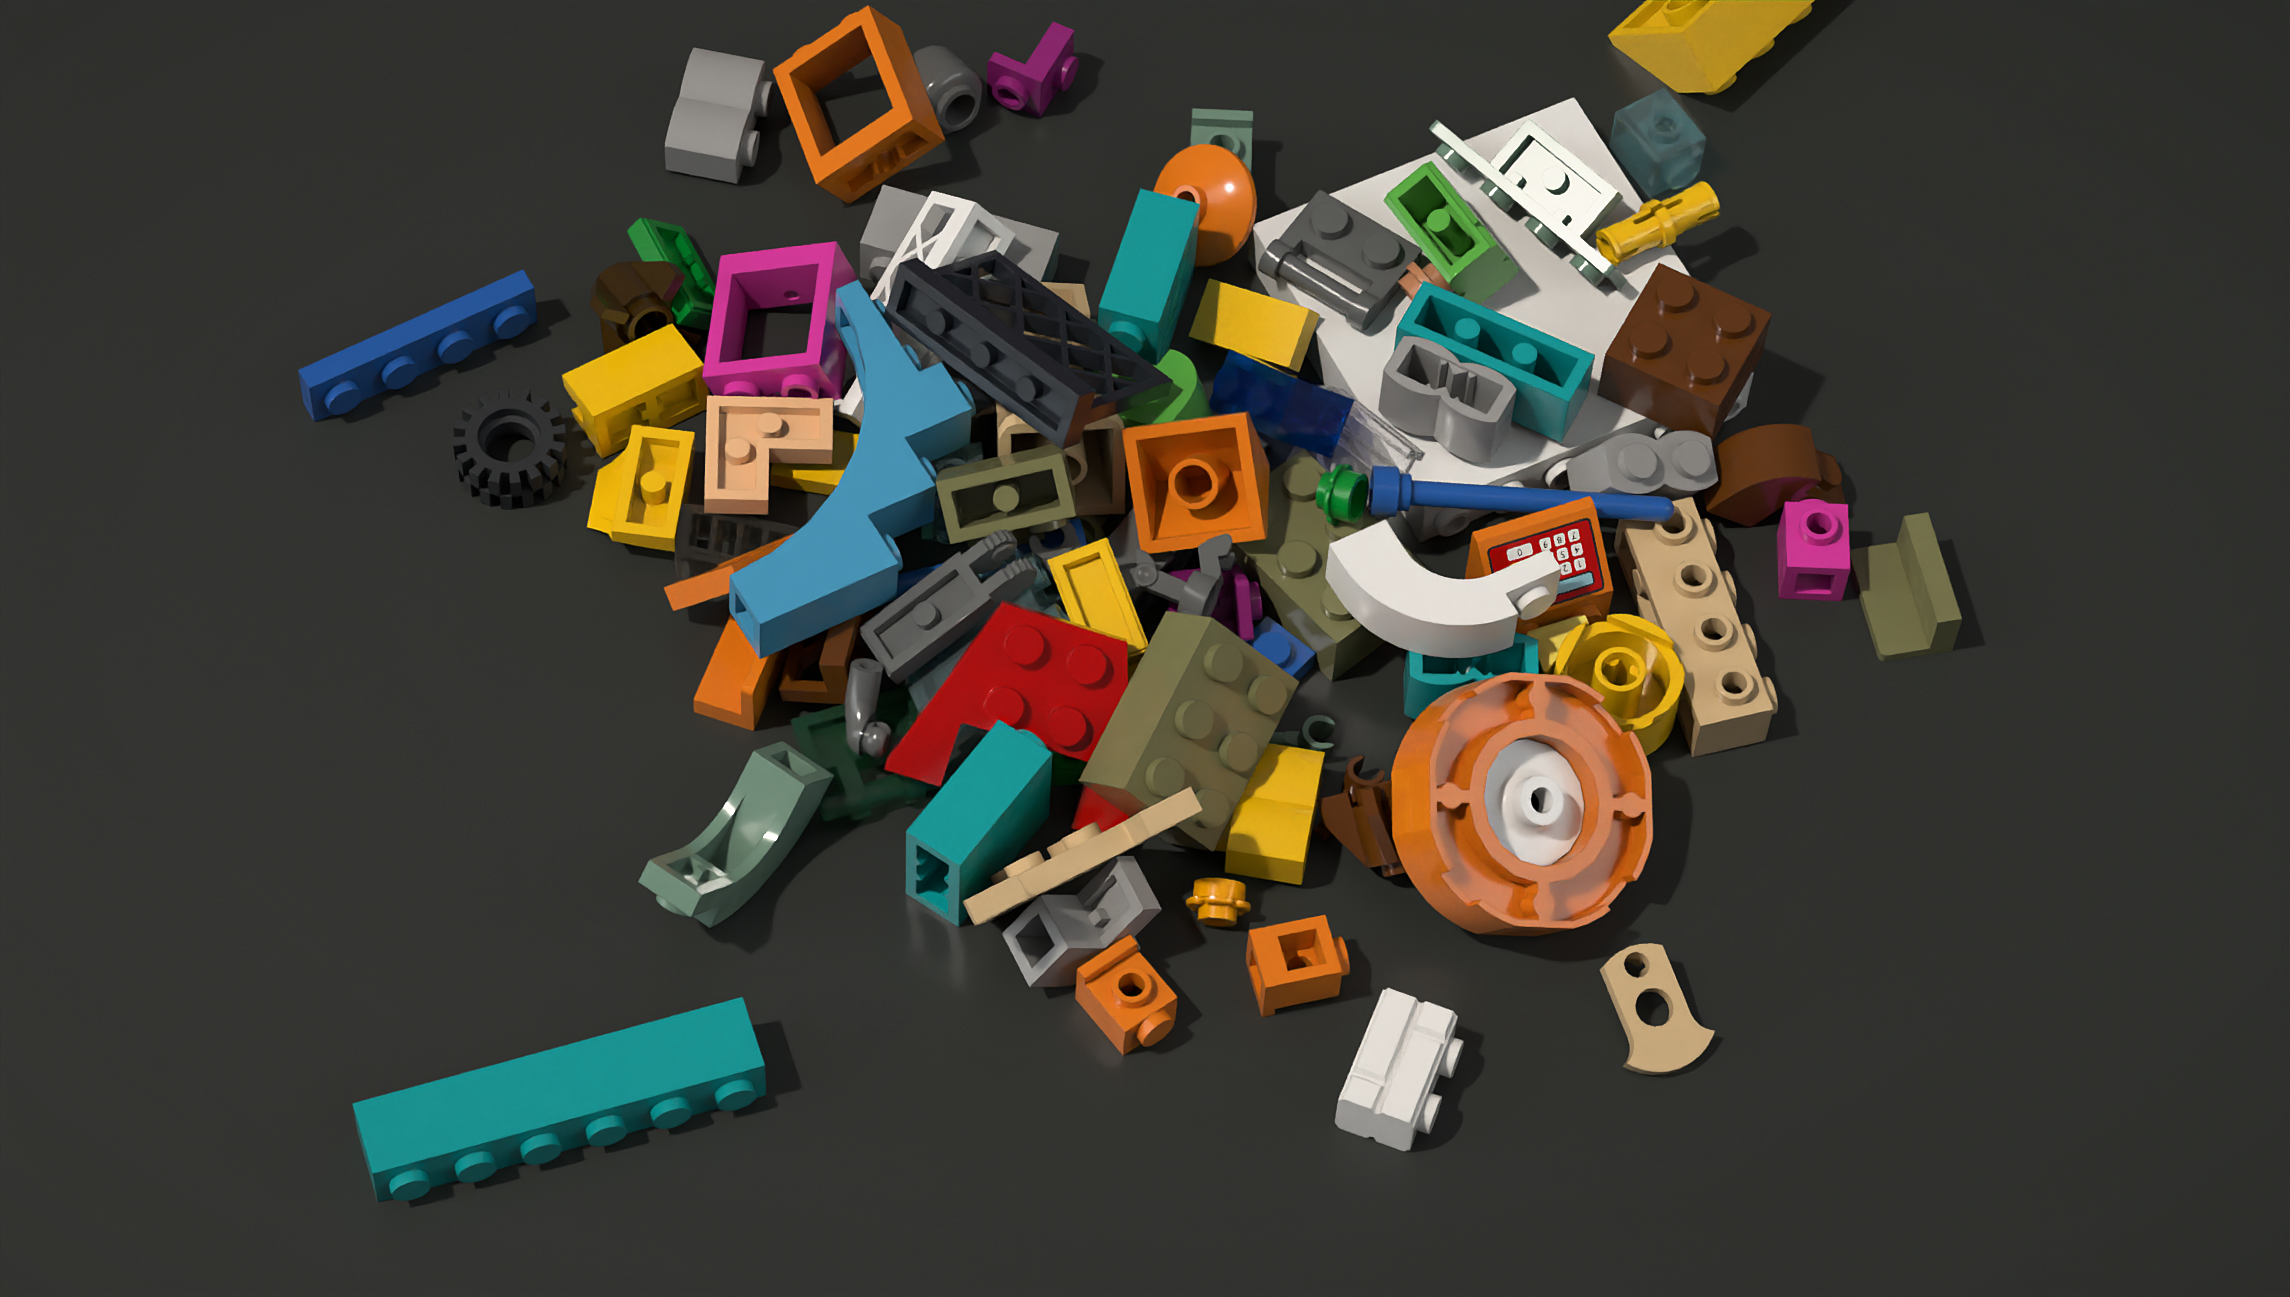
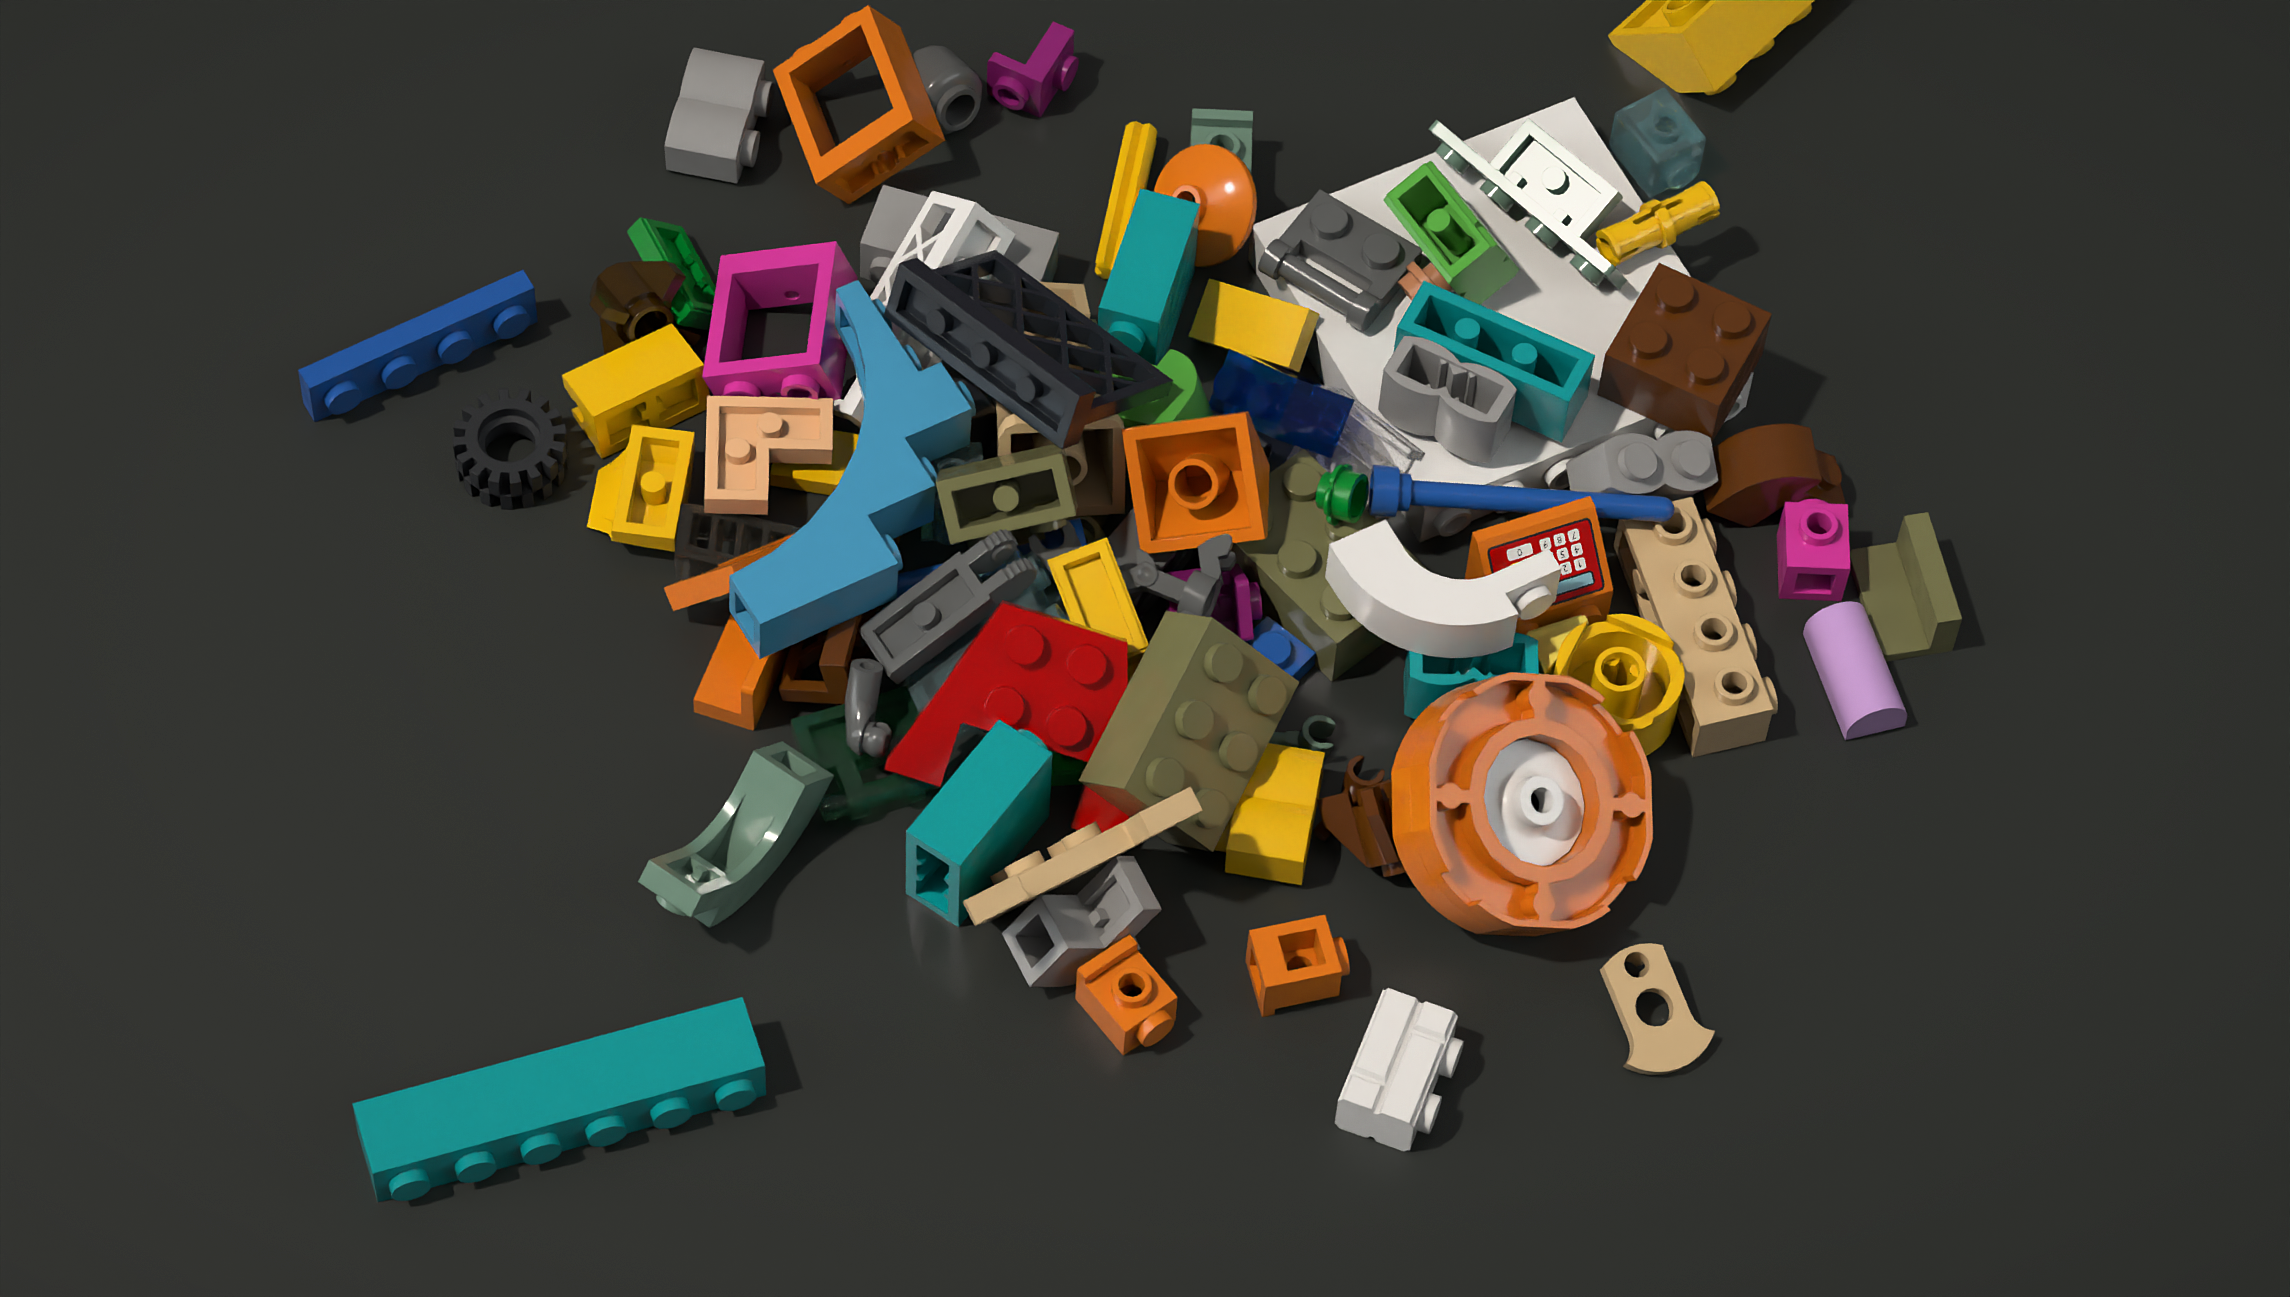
(1130, 176): none -> yellow axle
(1218, 901): light orange plate -> none
(1854, 670): none -> lavender brick

